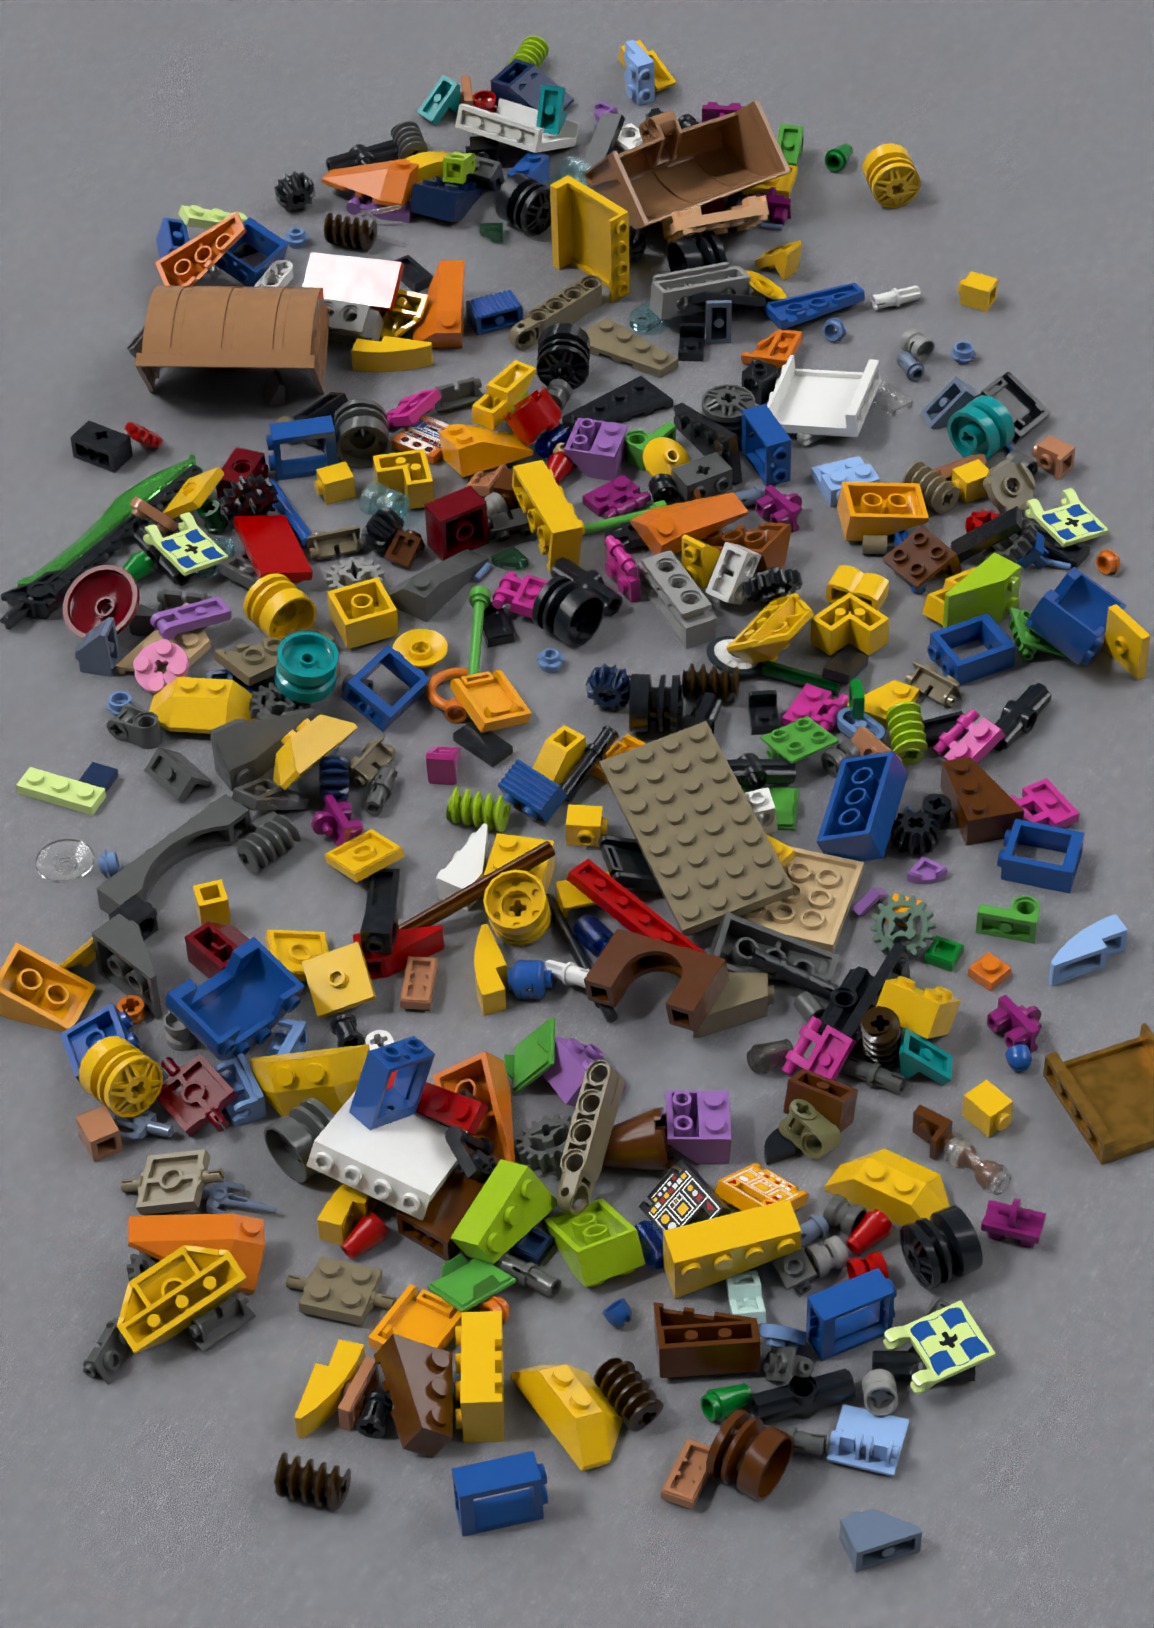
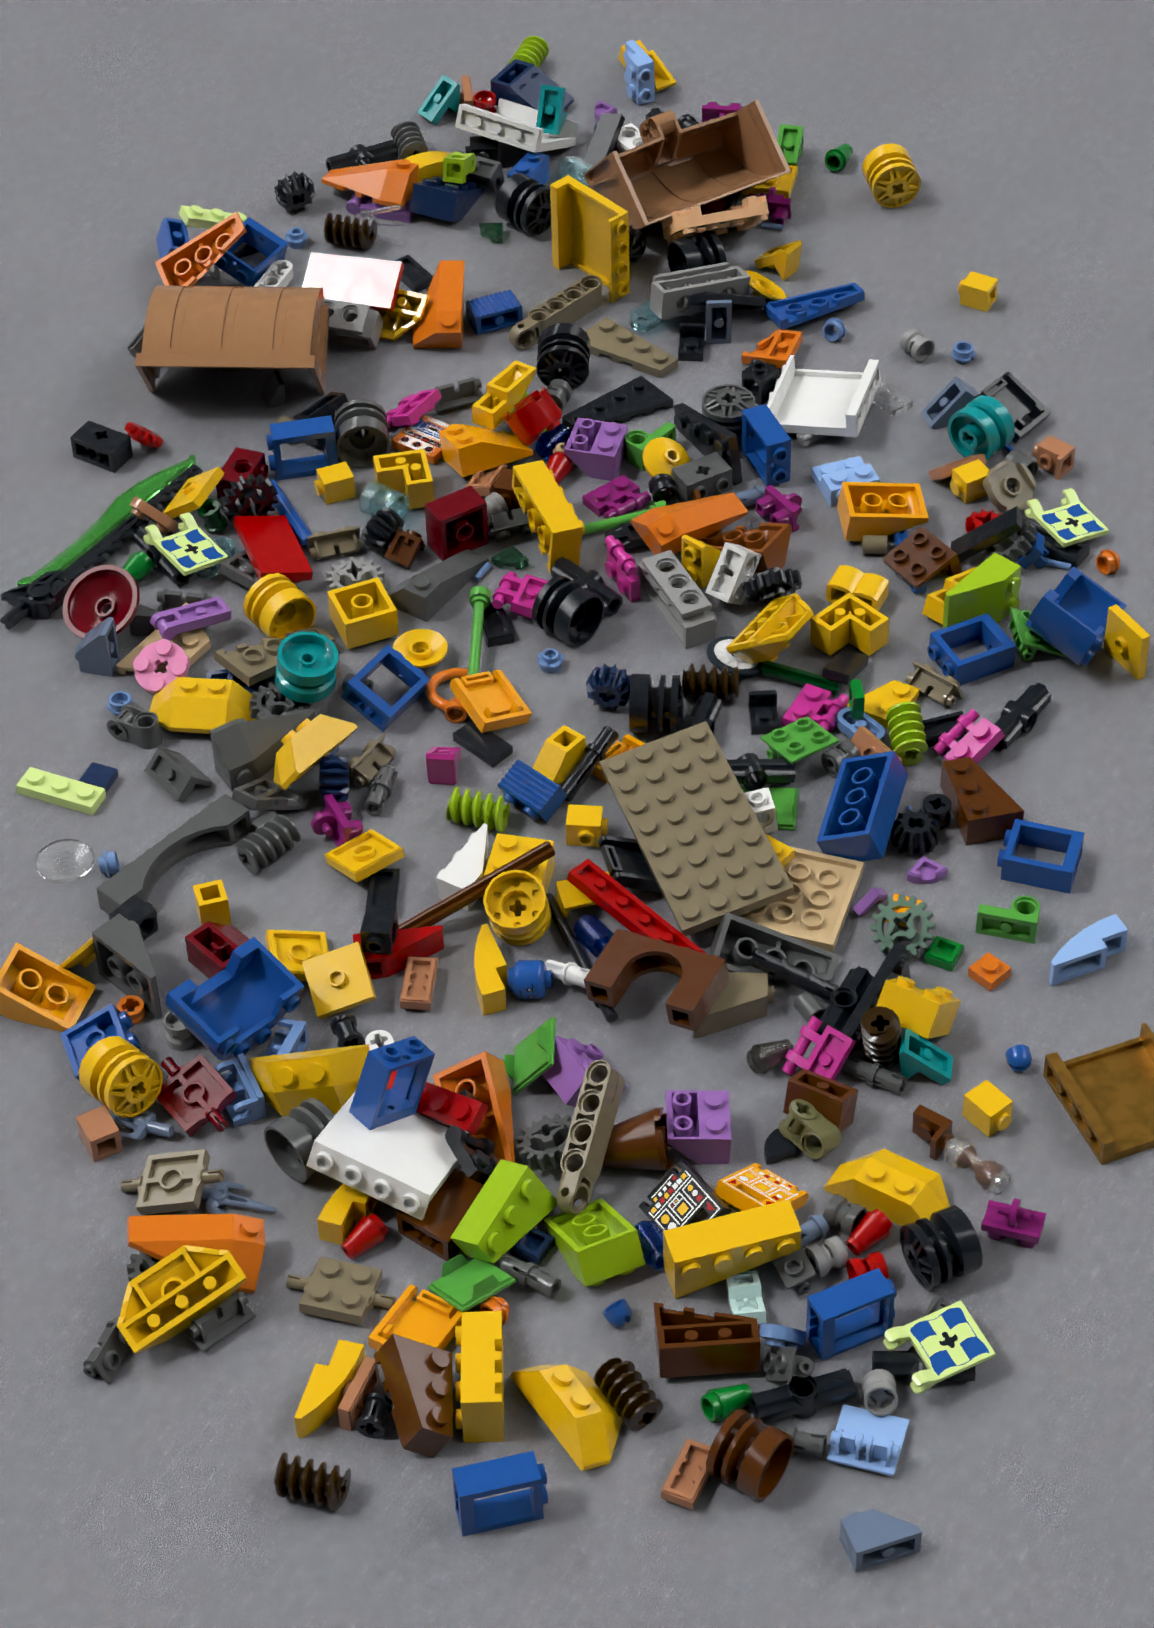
(391, 355): yellow slope -> none
(895, 297): white axle -> none
(913, 369): sand blue pin -> none
(936, 490): dark tan piece -> none
(1020, 1022): magenta hips -> none
(1049, 803): dark pink plate -> none

